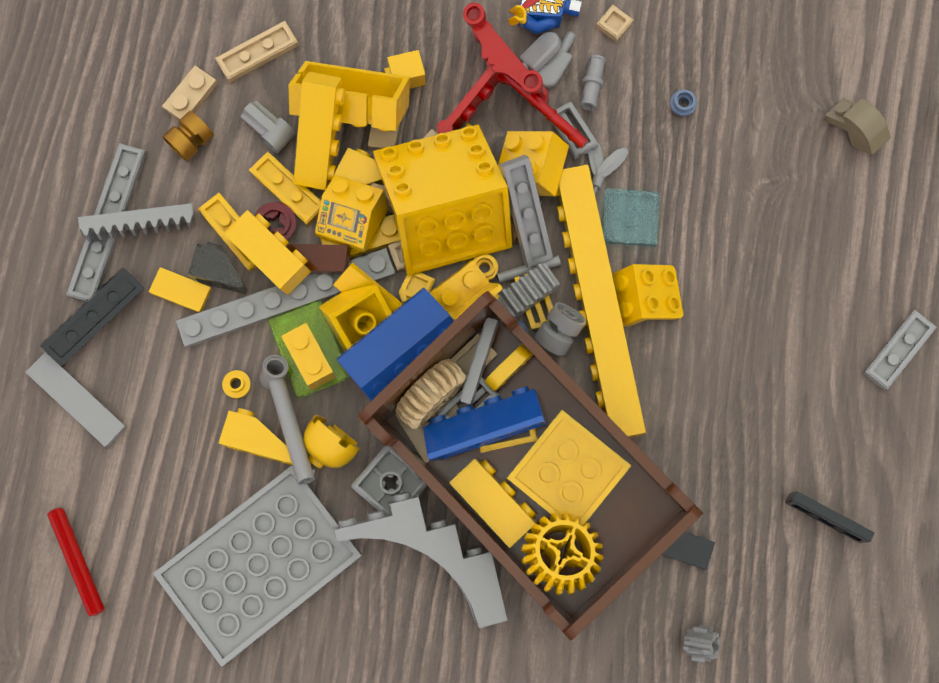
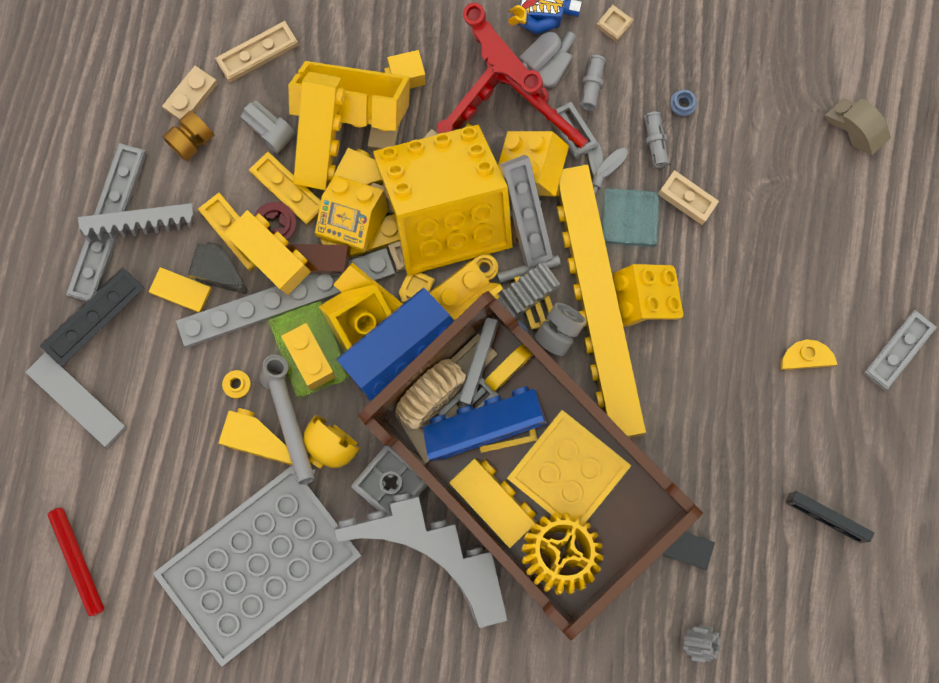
(656, 140): none -> light grey pin
(688, 197): none -> tan plate
(807, 355): none -> yellow plate

